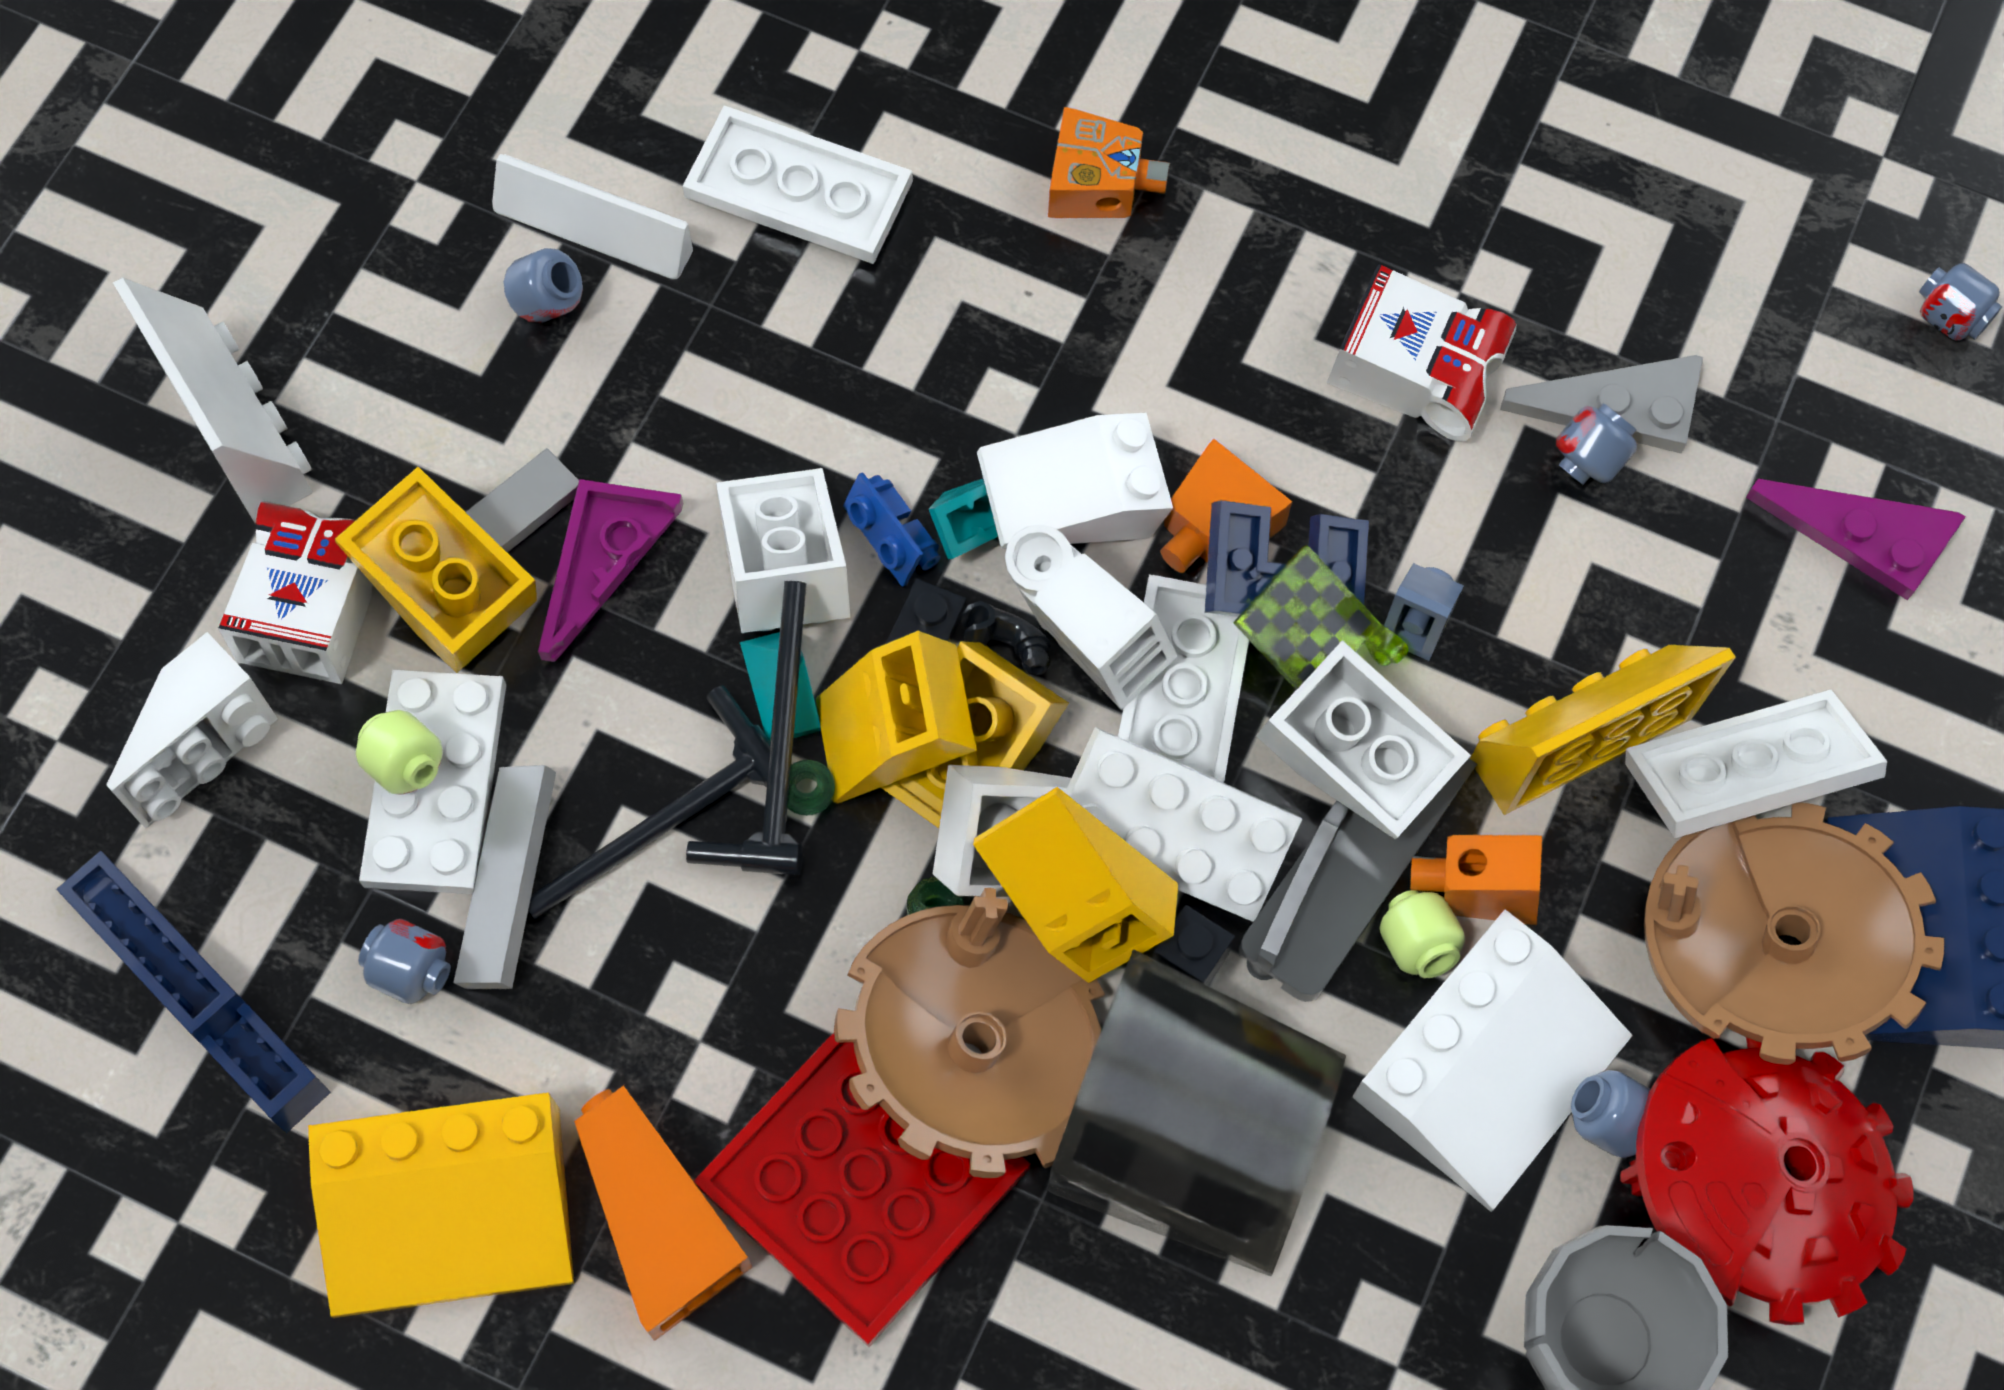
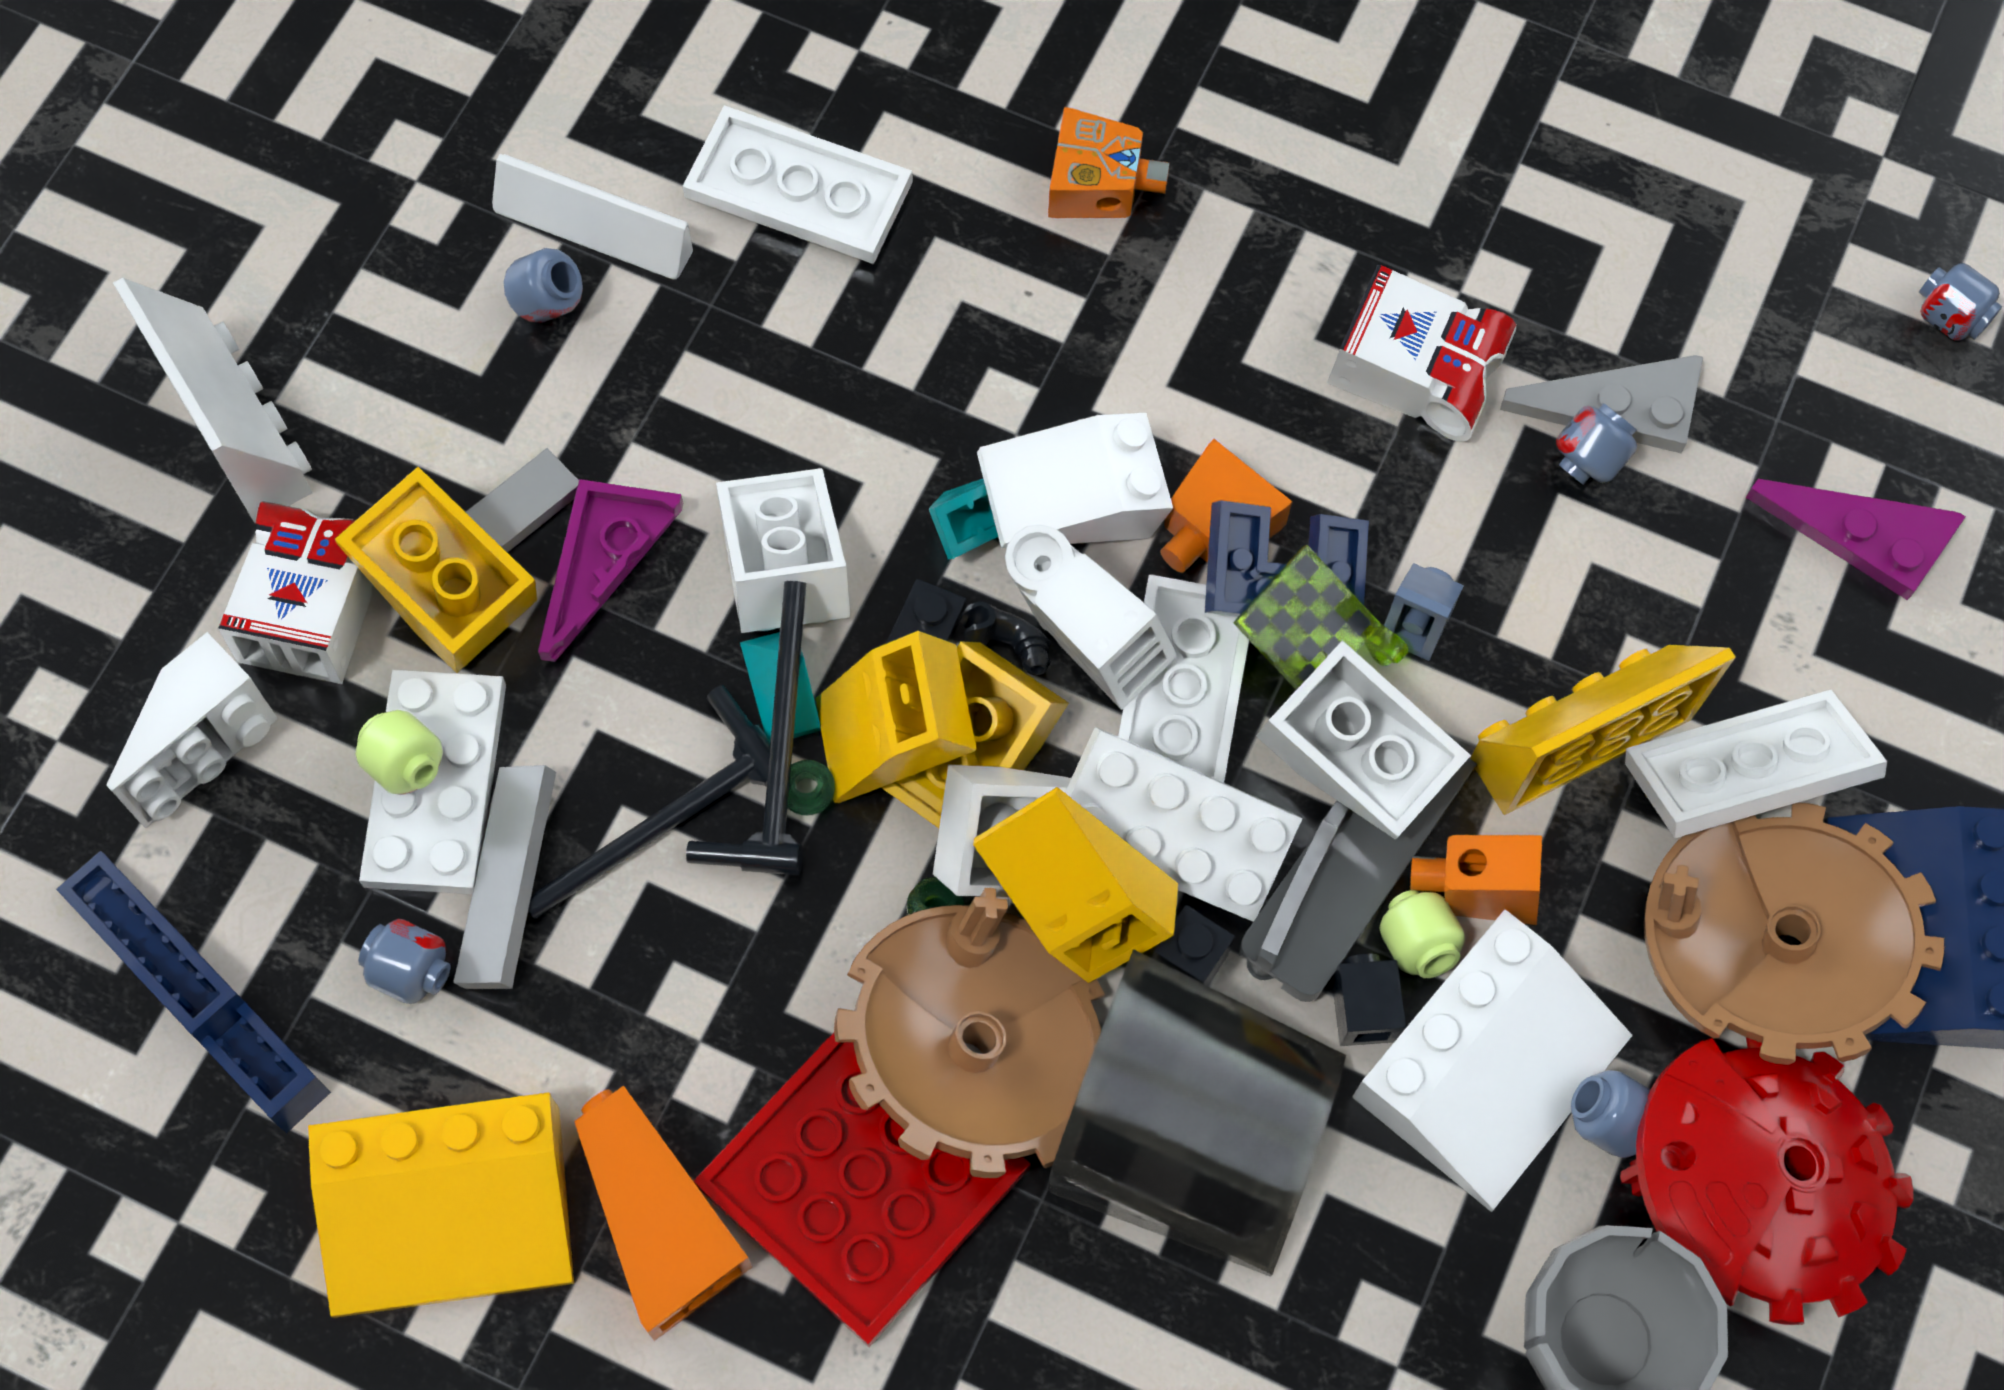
(876, 511): blue hinge -> none
(1368, 1001): none -> black brick

